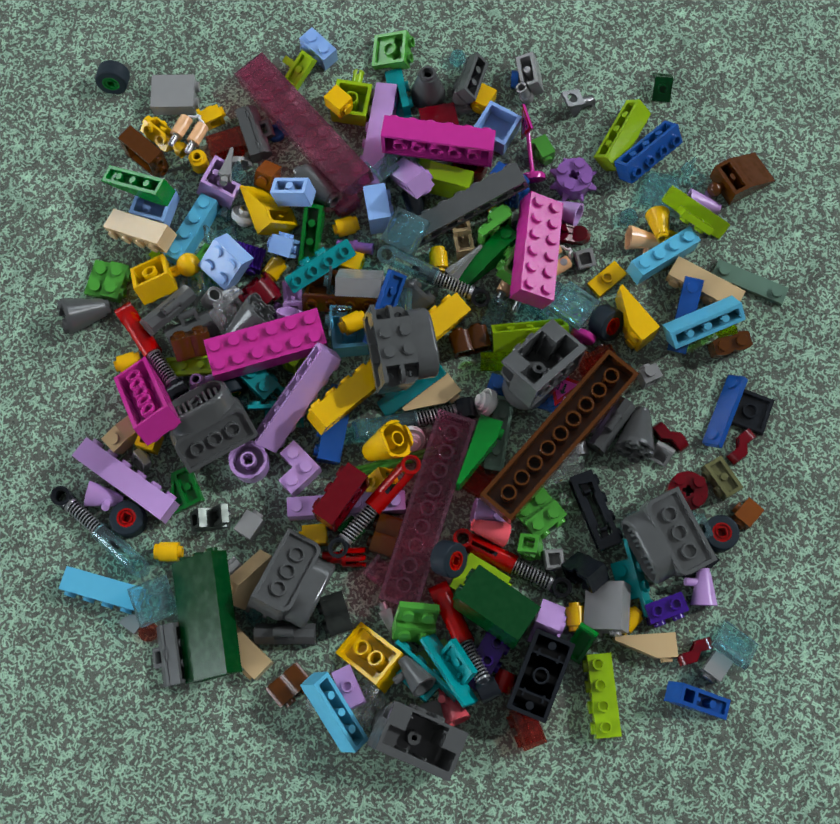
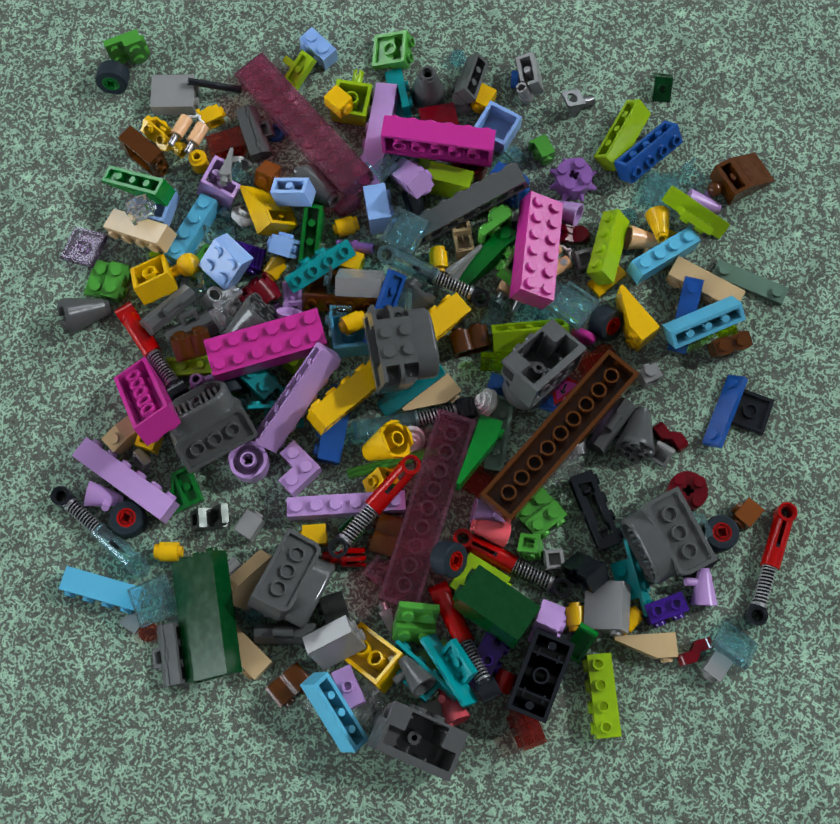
(84, 247): none -> clear purple plate
(126, 360): yellow brick -> none
(127, 47): none -> bright green plate
(139, 208): none -> clear brick
(214, 85): none -> black piece
(334, 642): none -> light grey brick
(340, 496): dark red brick -> none
(511, 155): none -> clear light blue bracket
(526, 127): dark pink piece -> none
(608, 247): none -> lime brick
(697, 699): blue slope -> none
(721, 478): olive bracket -> none
(741, 446): dark red piece -> none
(771, 562): none -> piece

